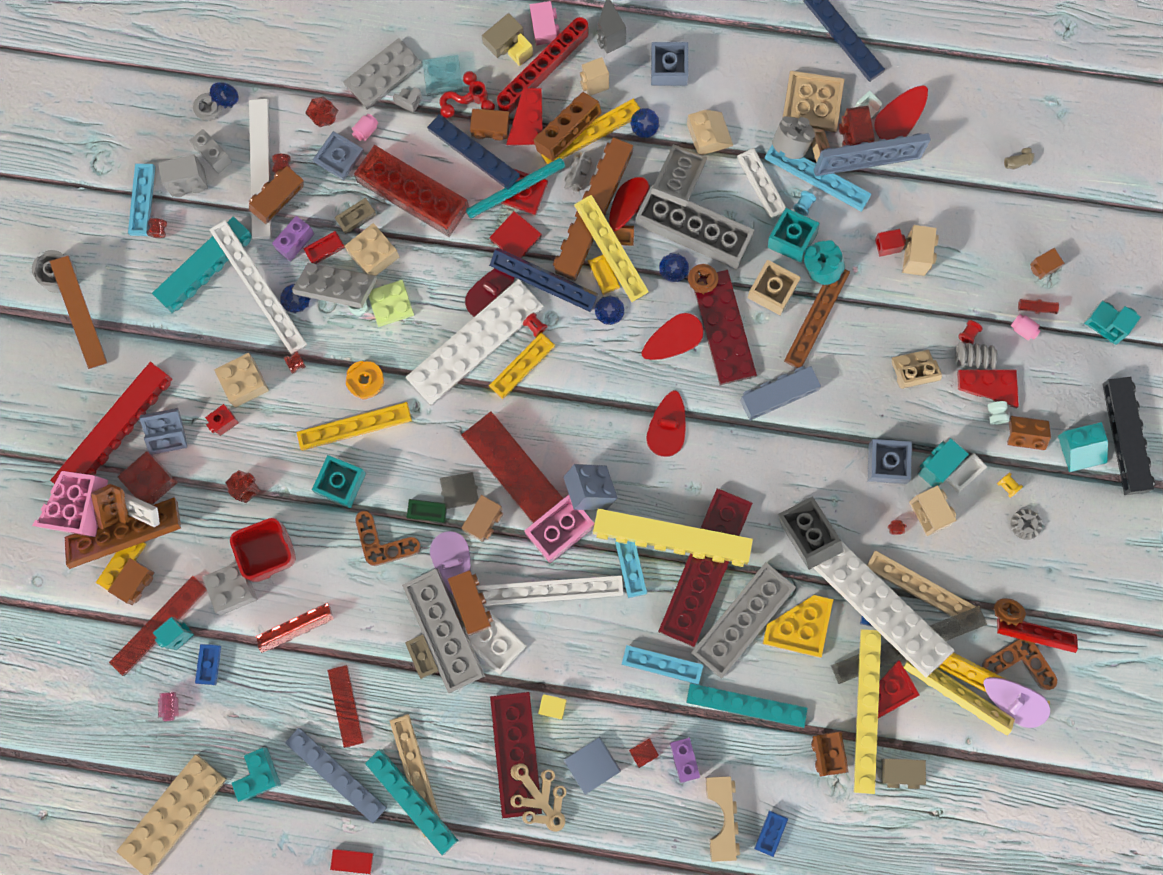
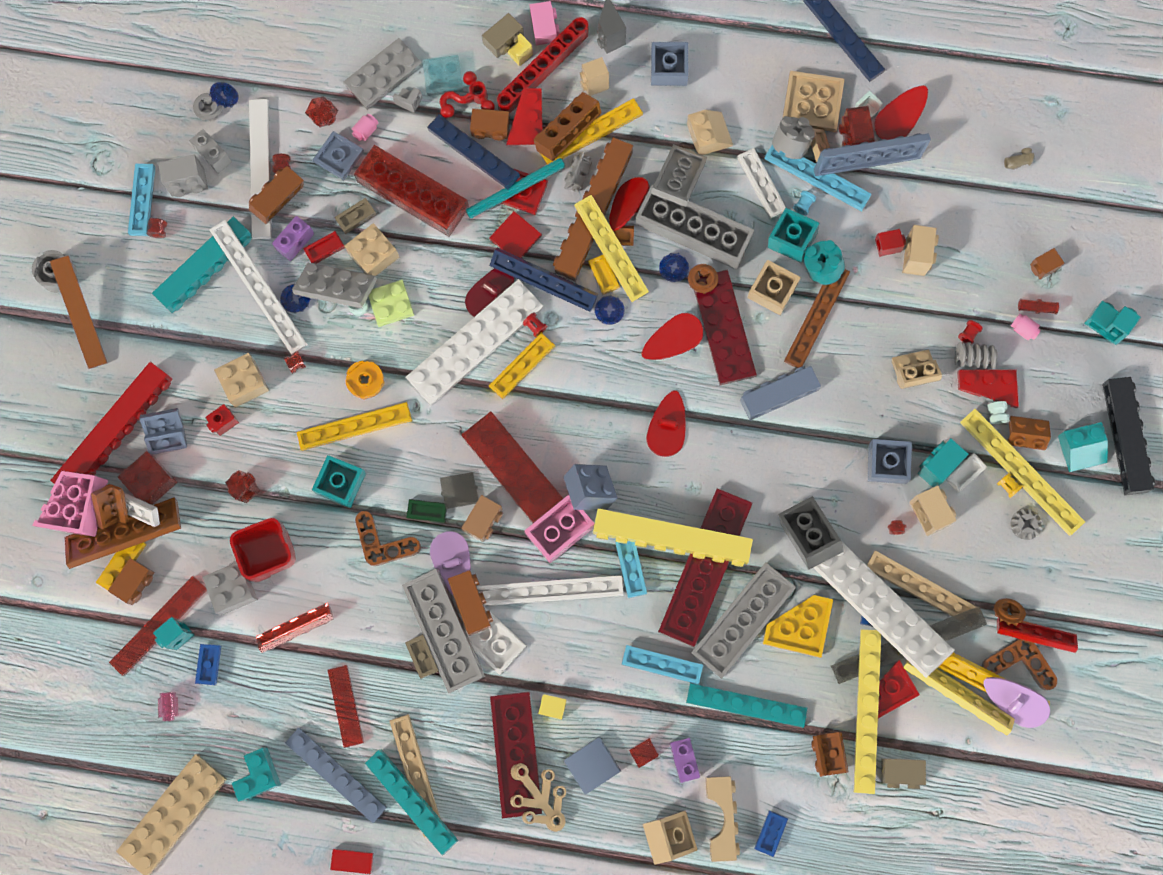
(638, 127): clear blue gear -> none
(670, 837): none -> tan slope
(1022, 472): none -> light yellow plate

